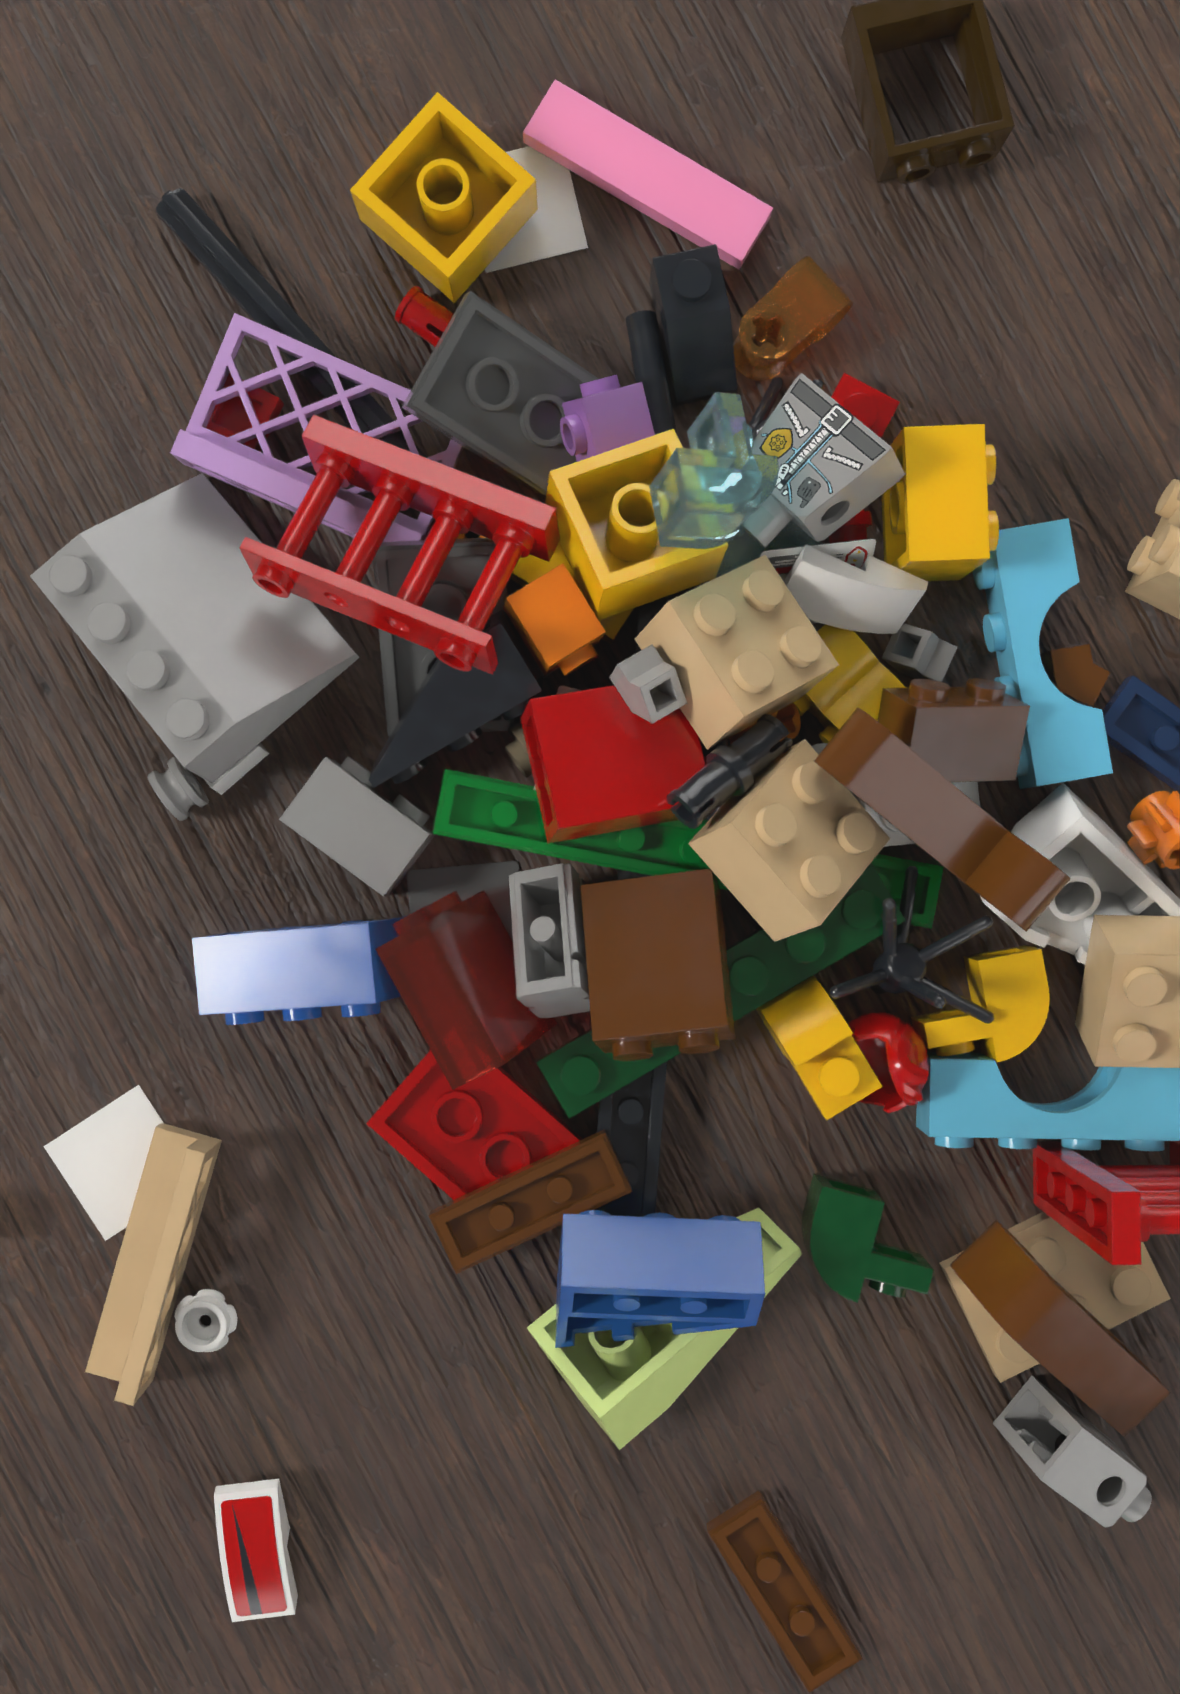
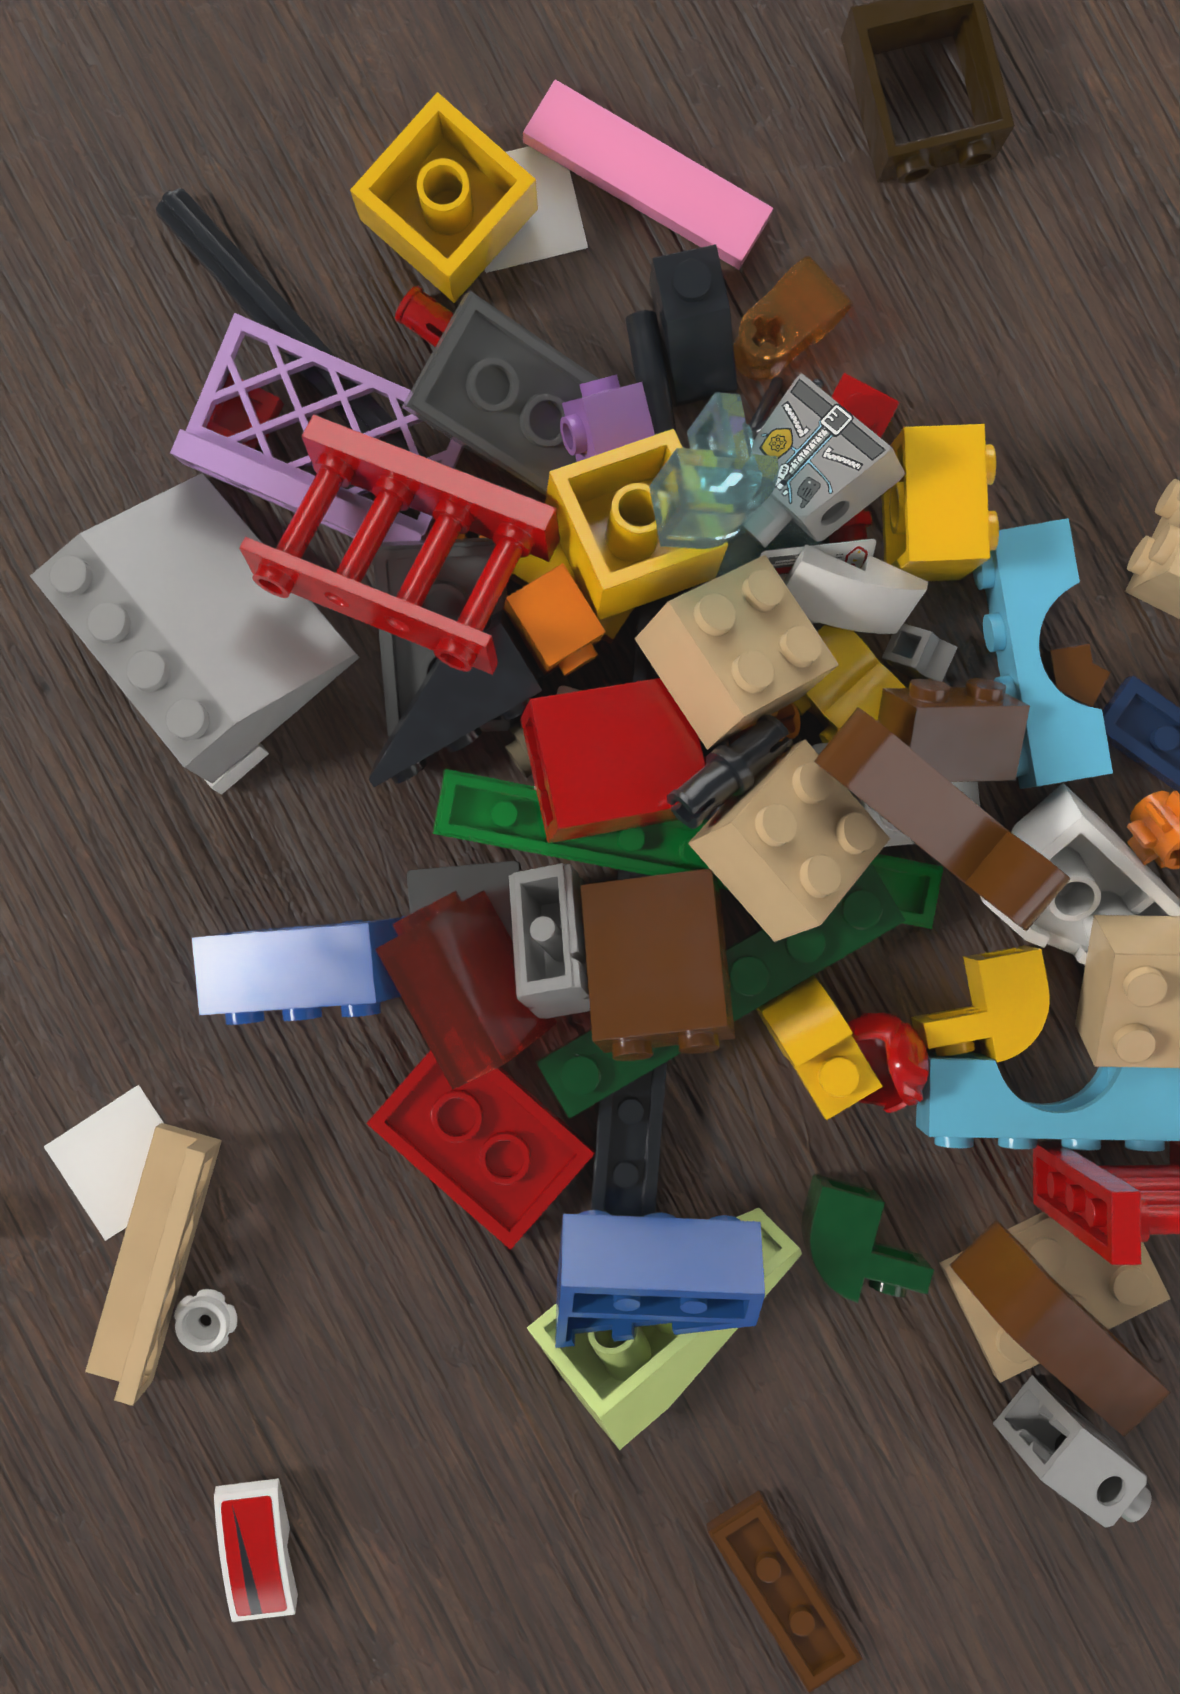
(177, 789): light grey bush -> none
(359, 825): light grey brick -> none
(529, 1201): reddish brown tile -> none
(648, 685): light grey piece -> none
(904, 966): black plant -> none

